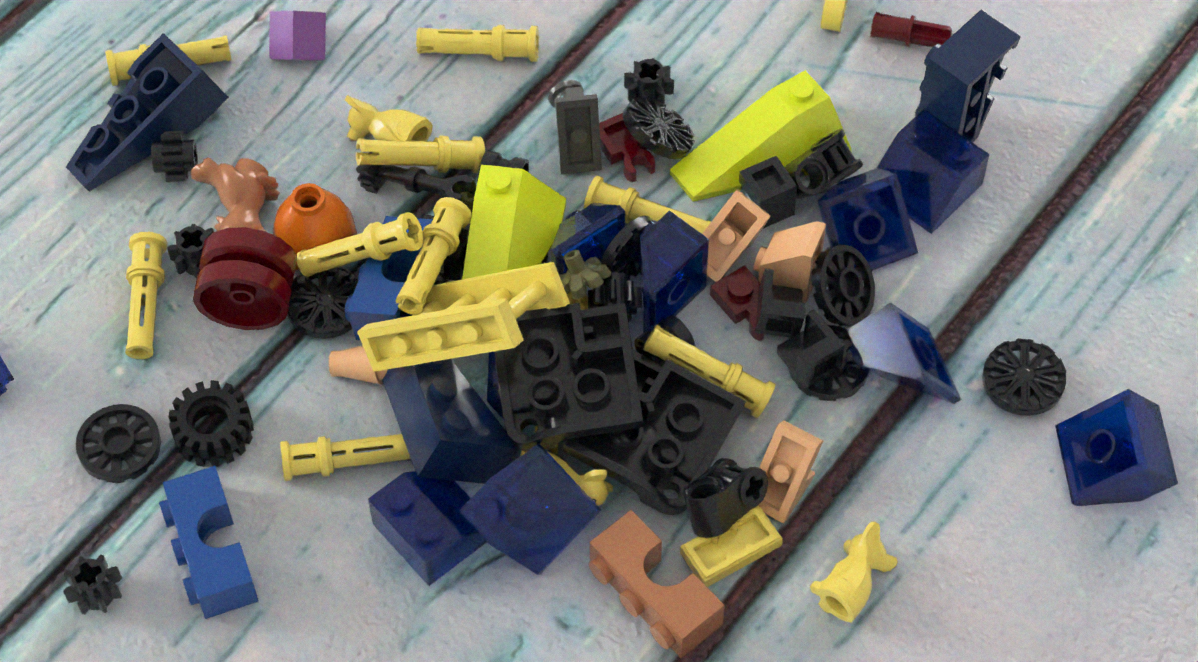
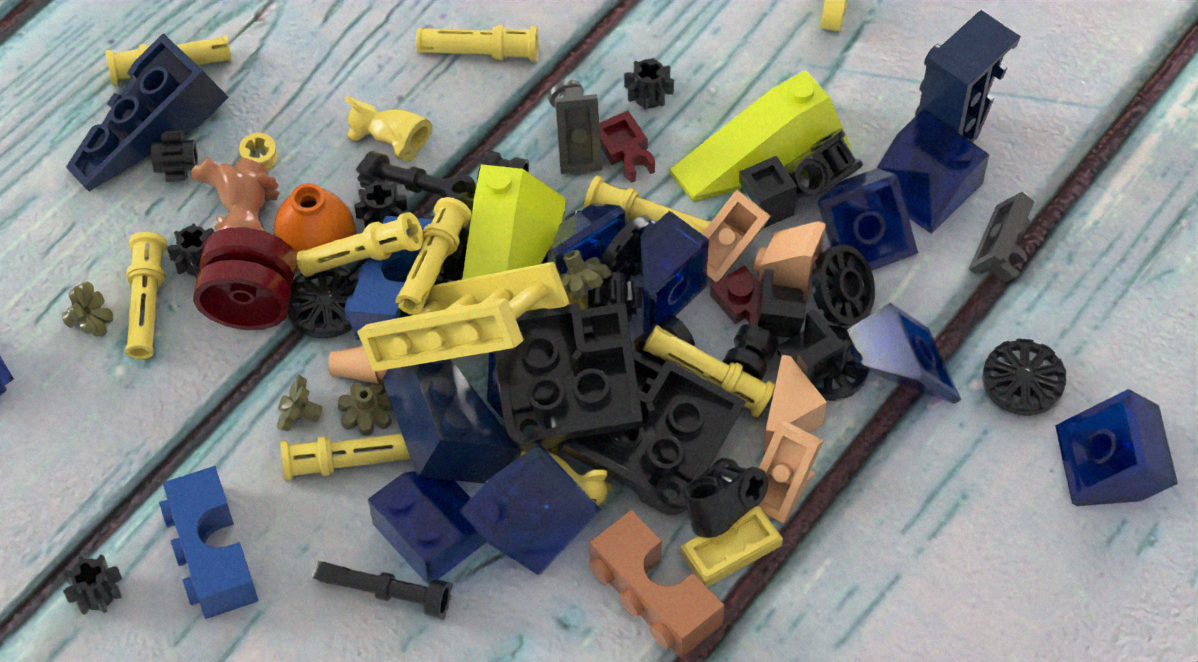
(87, 310): none -> olive plant
(118, 443): black wheel -> none
(206, 402): black tyre -> none
(259, 140): none -> light yellow bush
(297, 35): medium lavender panel -> none
(297, 405): none -> olive plant
(365, 408): none -> olive plant
(379, 201): none -> black gear
(433, 597): none -> black piece
(441, 153): light yellow pin -> none
(658, 128): black wheel -> none
(752, 349): none -> black wheel
(794, 401): none -> light nougat slope
(850, 581): light yellow animal -> none
(909, 30): dark red axle -> none
(999, 239): none -> dark grey plate

